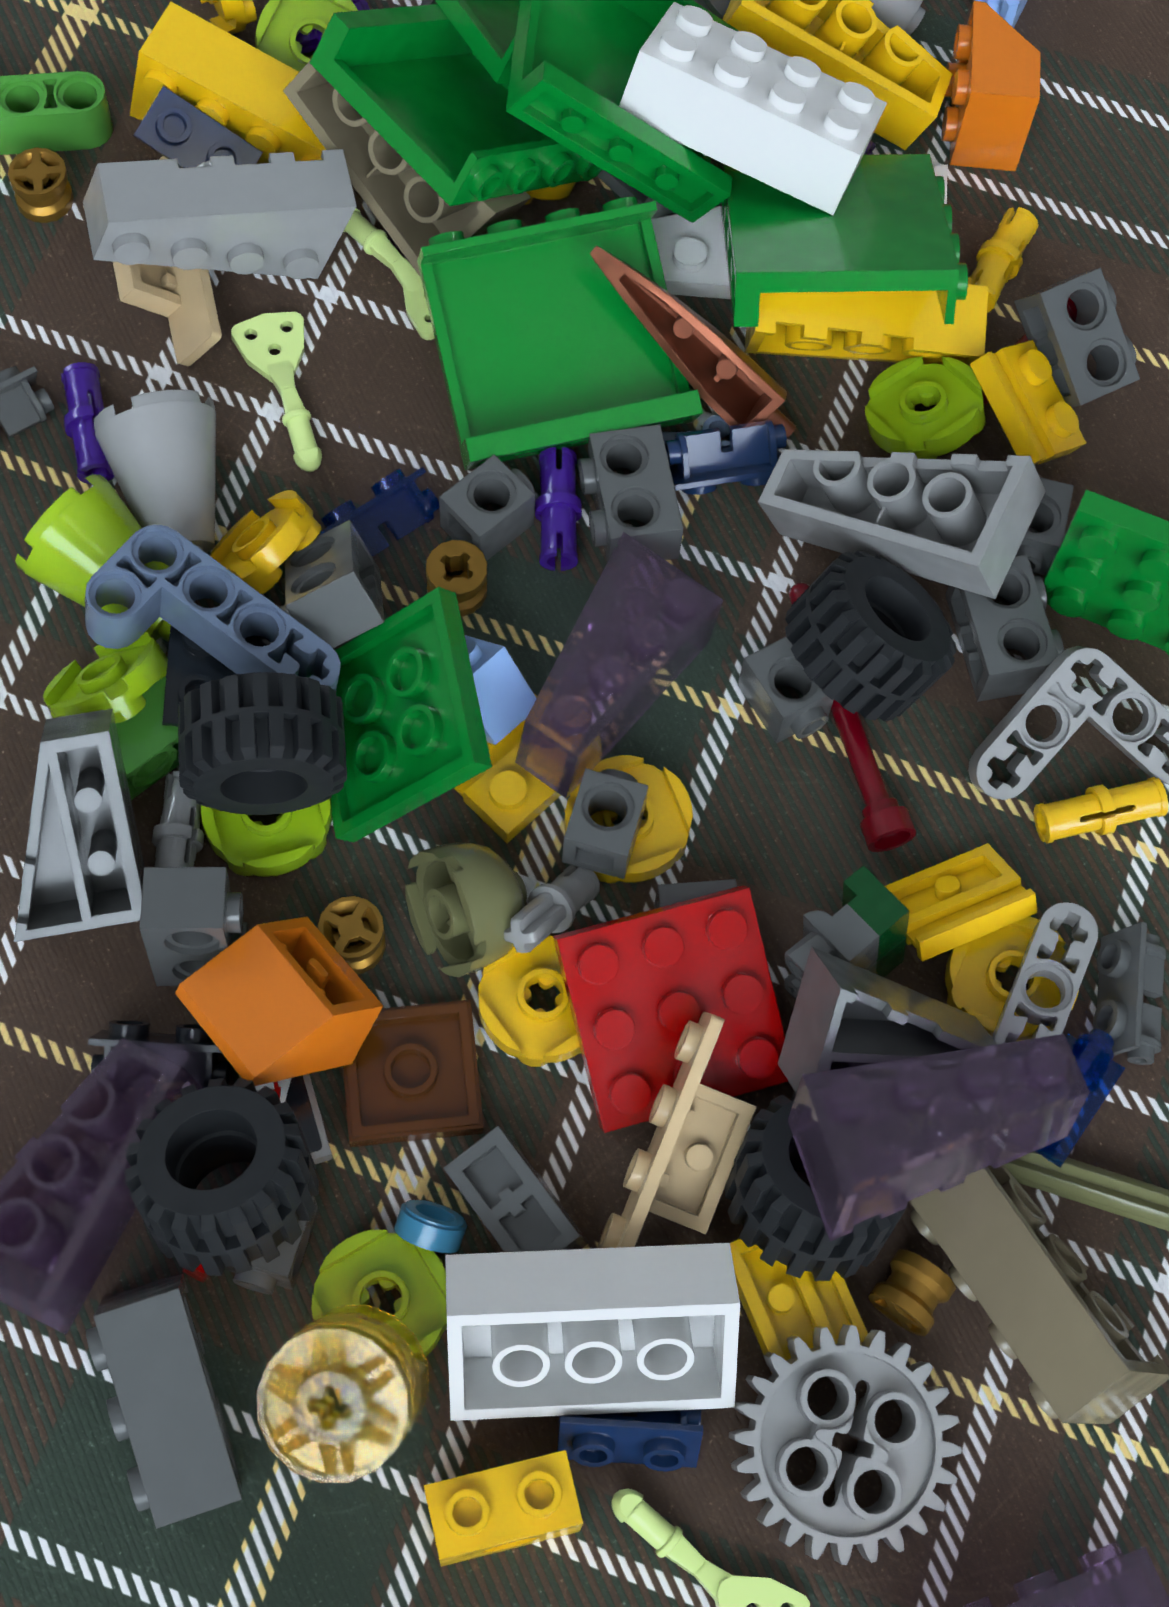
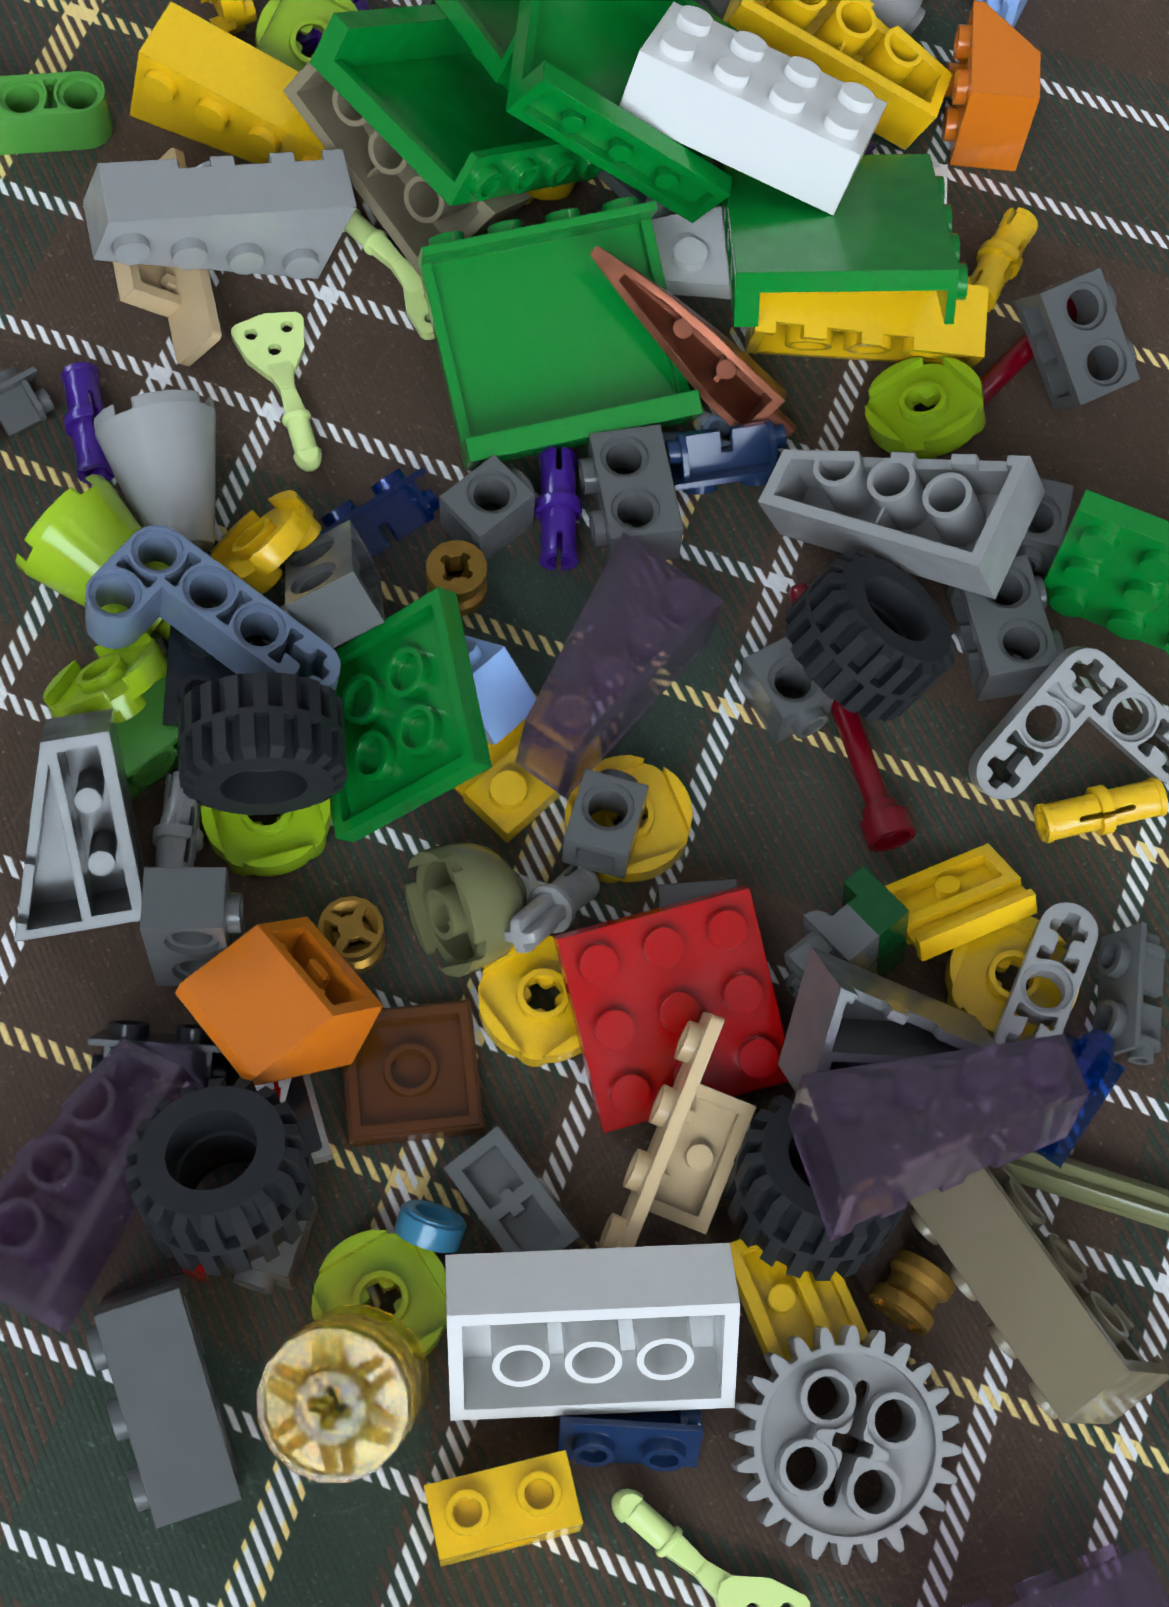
(29, 175): pearl gold wheel -> none
(190, 135): dark blue hinge -> none
(1028, 402): yellow plate -> none

